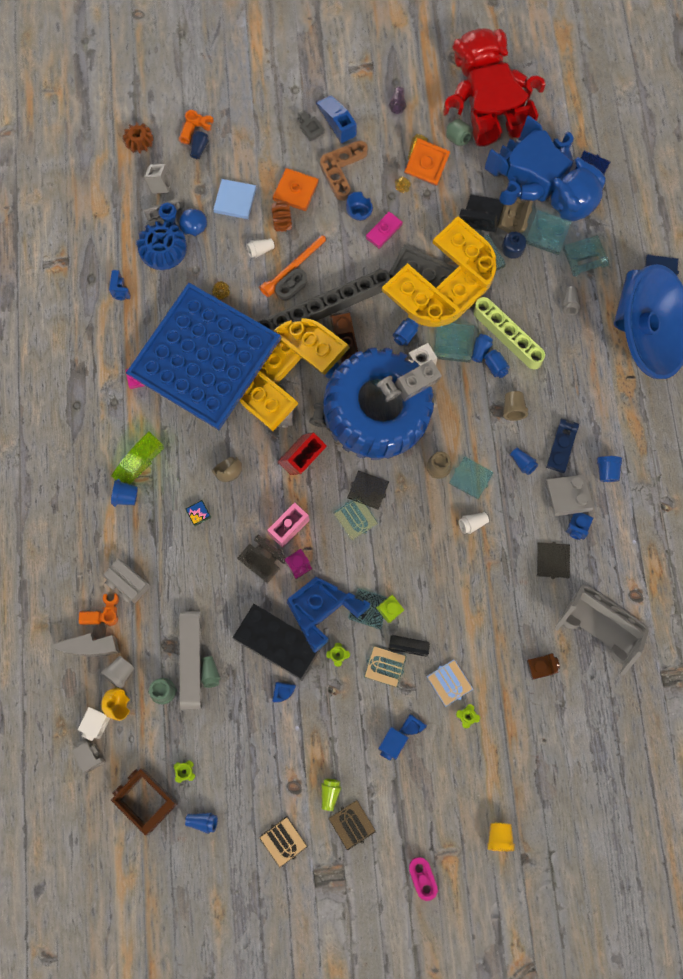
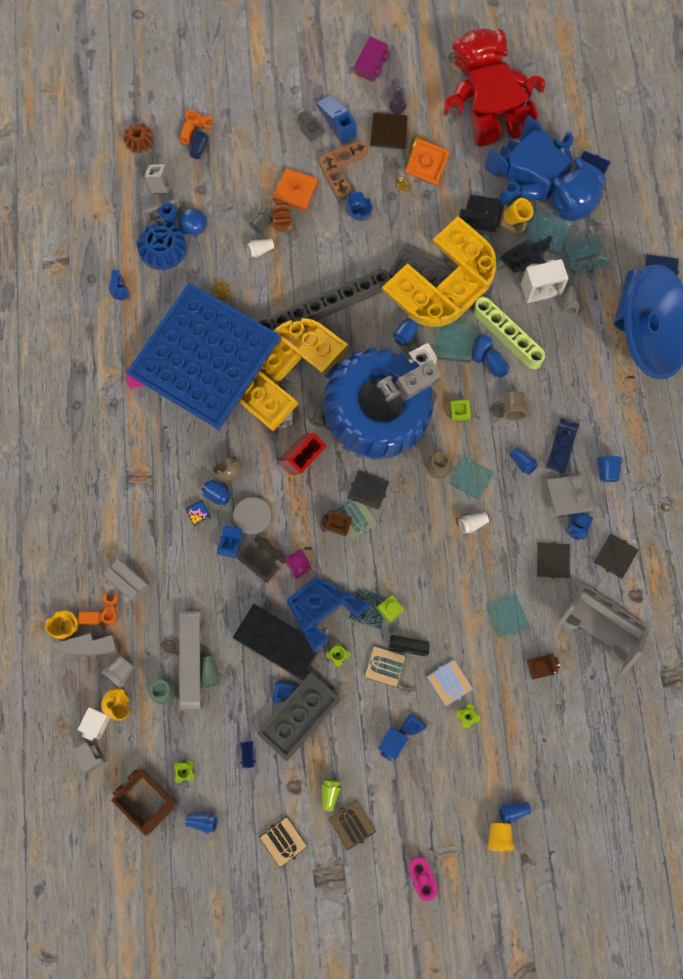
(62, 625): none -> yellow hair
(123, 494): blue piece -> none
(138, 458): clear neon green slope -> none
(216, 492): none -> blue brick
(230, 541): none -> blue bracket
(235, 199): light blue tile -> none
(247, 755): none -> clear blue pin
(252, 516): none -> light grey tile
(261, 222): none -> dark grey bush
(268, 288): orange piece -> none
(288, 283): dark grey plate -> none
(288, 525): bright pink brick -> none
(298, 716): none -> dark grey plate
(336, 523): none -> reddish brown bracket
(343, 328): reddish brown slope -> none
(371, 59): none -> magenta brick
(384, 230): dark pink plate -> none
(388, 130): none -> dark brown tile
(459, 132): sand green head -> none
(460, 410): none -> lime plate
(507, 616): none -> clear light blue piece
(513, 811): none -> blue cone
(514, 245): dark blue head -> none
(518, 211): none -> yellow piece
(524, 255): none -> black bracket
(544, 280): none -> white brick
(616, 556): none -> clear smoke piece

